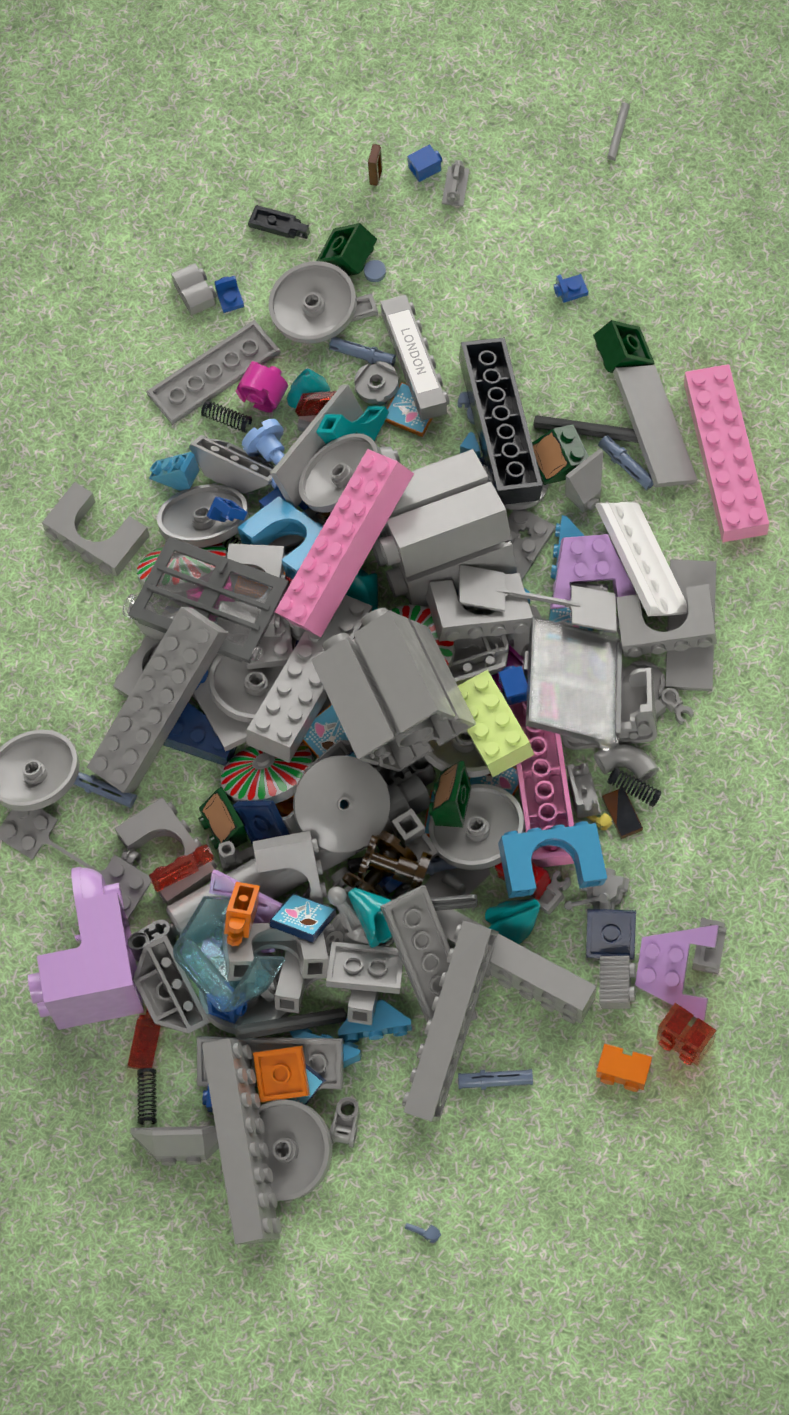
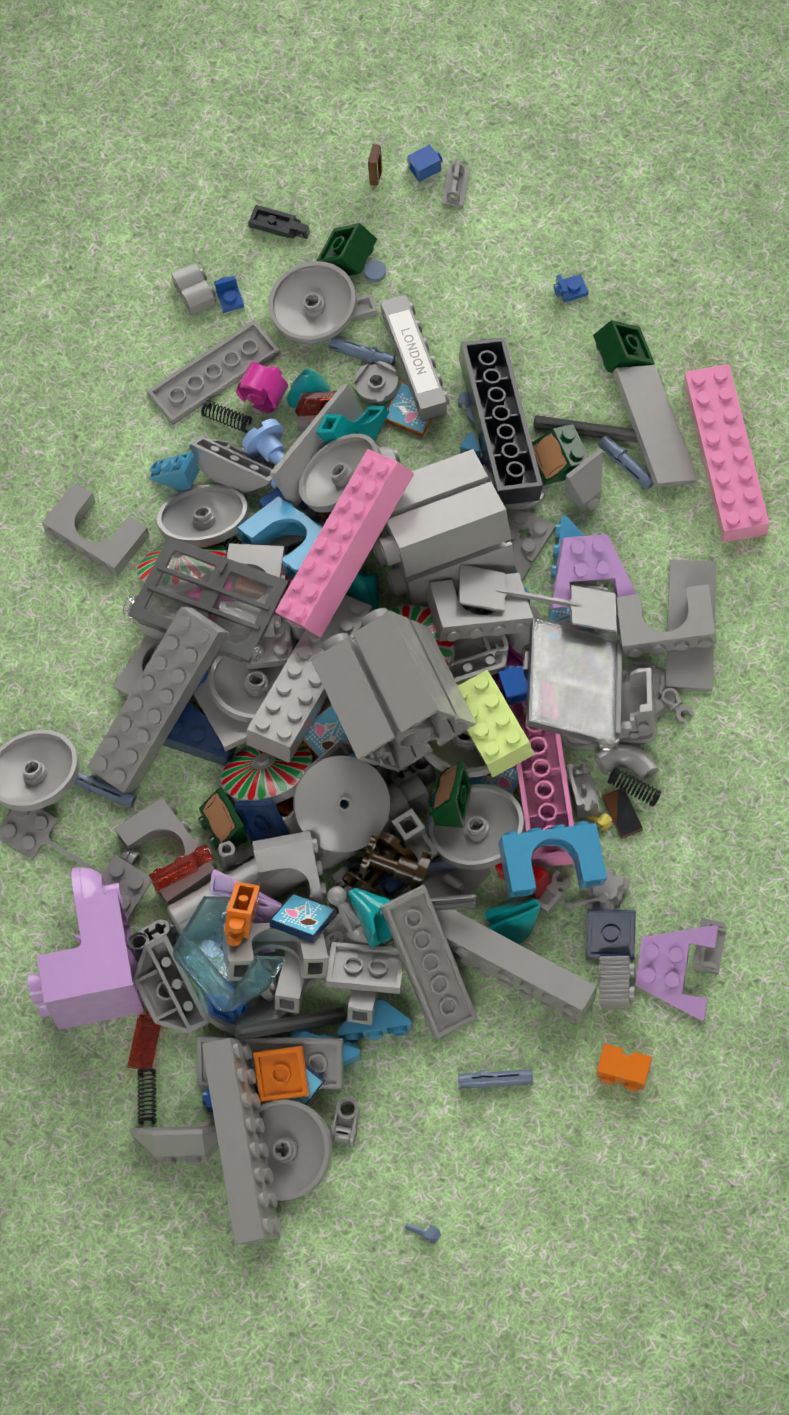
(225, 509): blue bracket -> none
(450, 1021): light grey brick -> none
(618, 131): light grey bar -> none
(642, 558): white plate -> none
(688, 1041): clear red piece -> none

